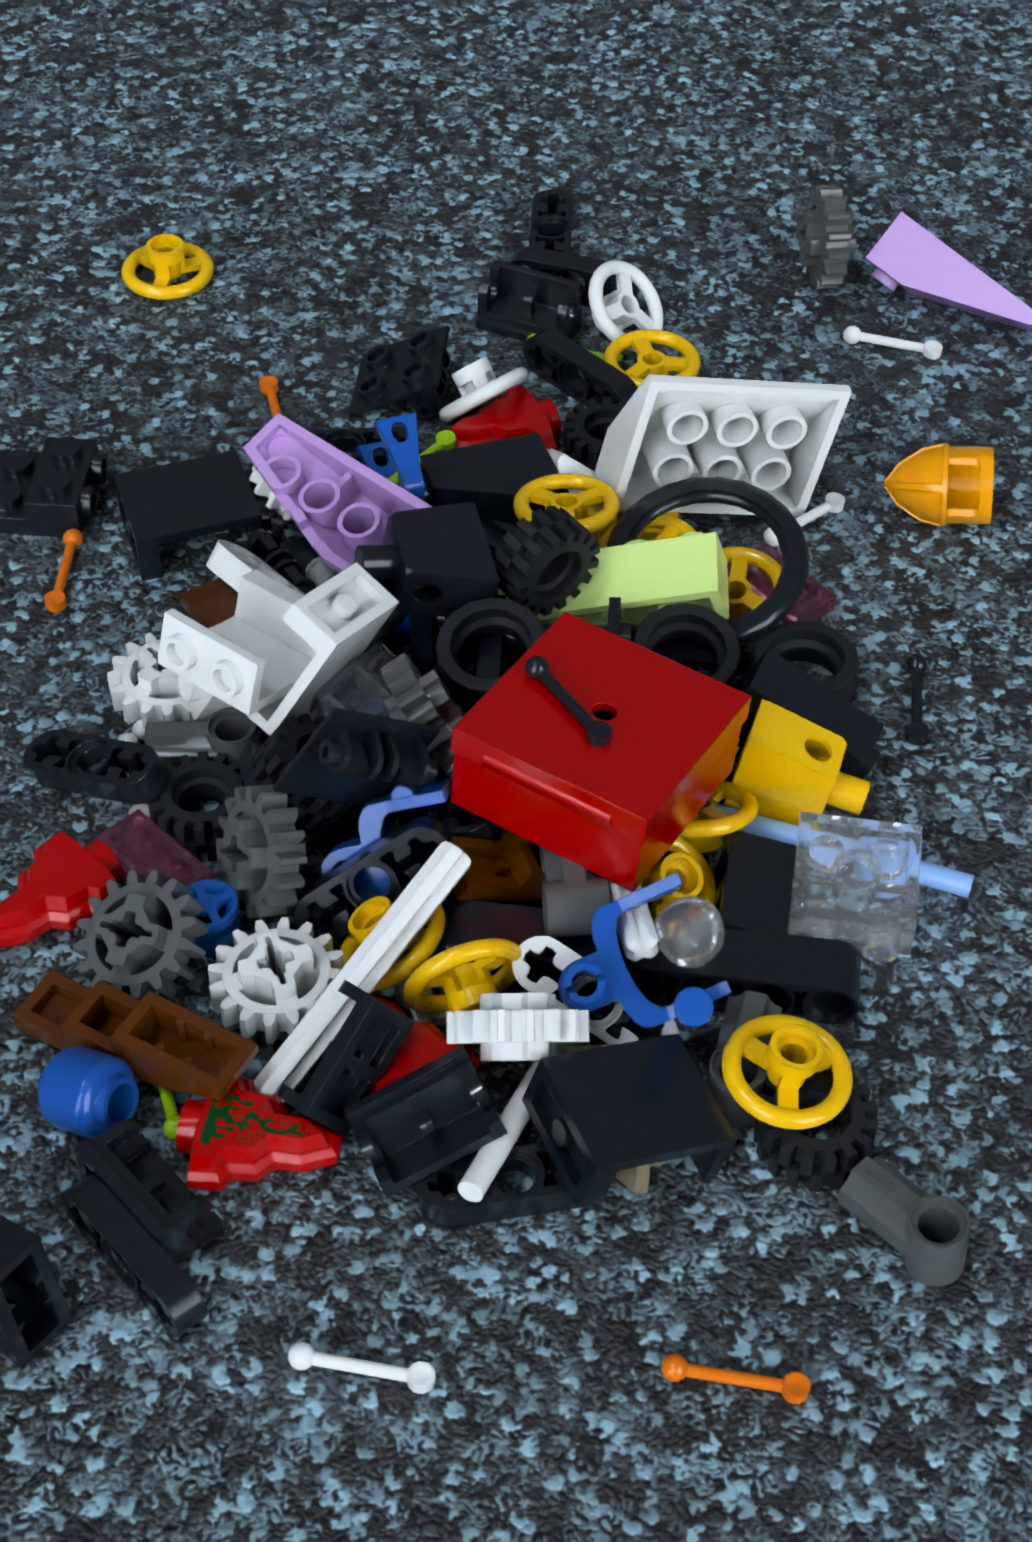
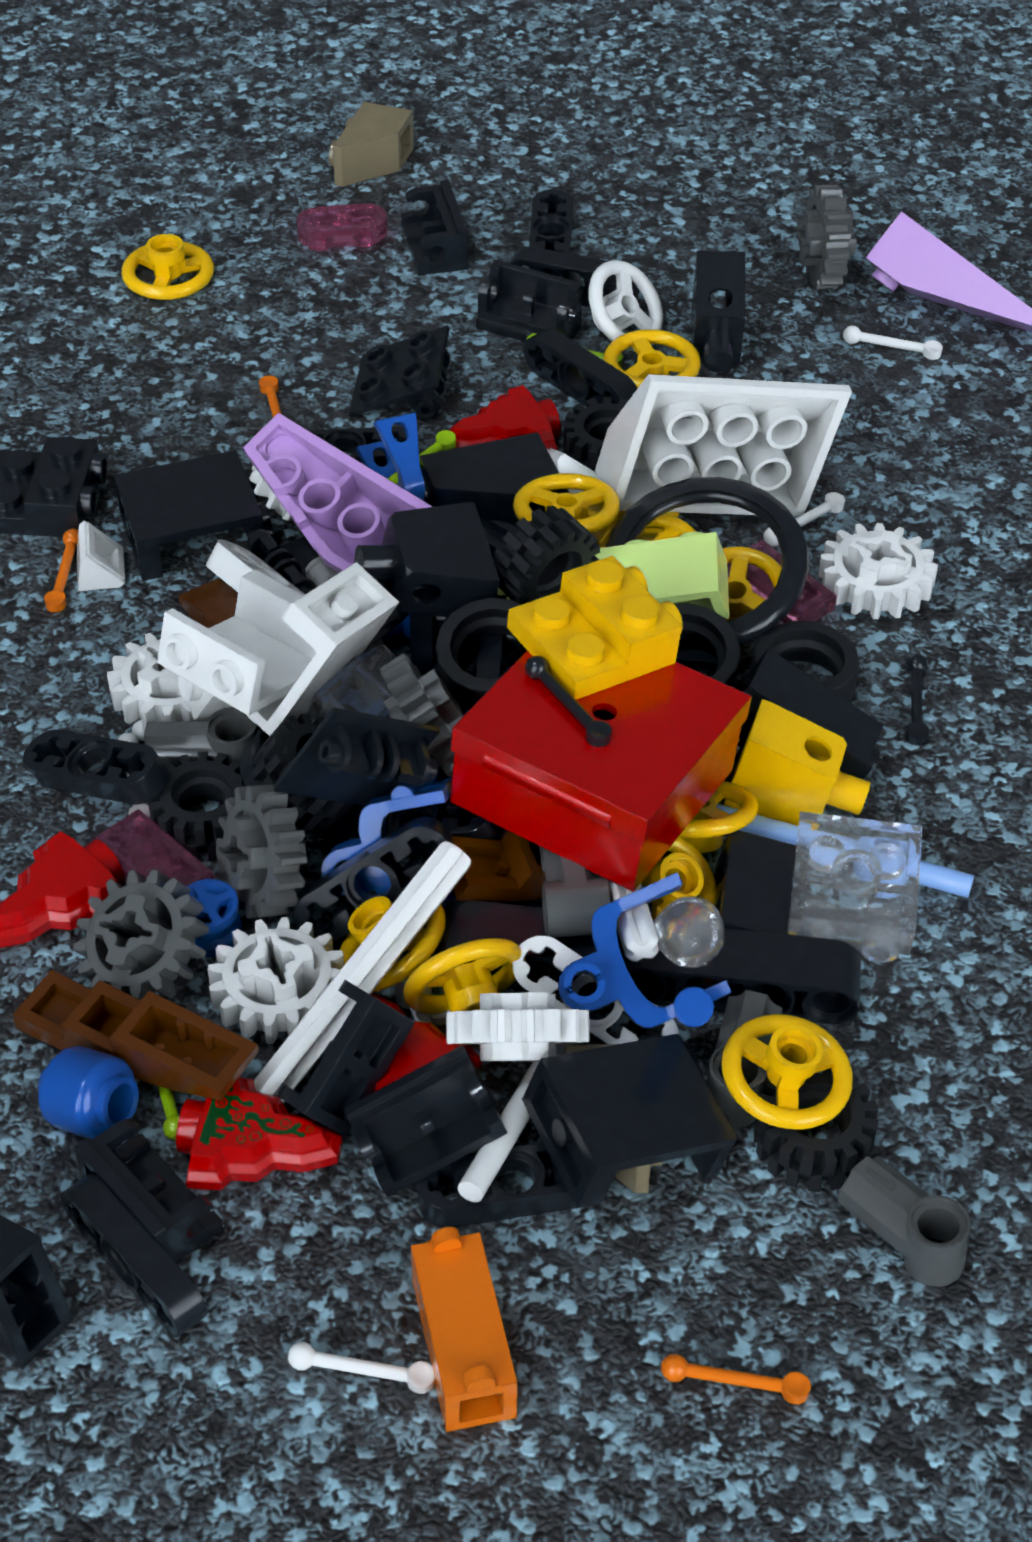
(98, 560): none -> white slope
(342, 226): none -> clear pink plate
(372, 144): none -> dark tan slope
(437, 232): none -> black hinge
(463, 1330): none -> orange brick
(478, 386): white piece -> none
(599, 628): none -> yellow plate
(714, 330): none -> black torso
(878, 570): none -> white gear
(945, 484): light orange helmet -> none

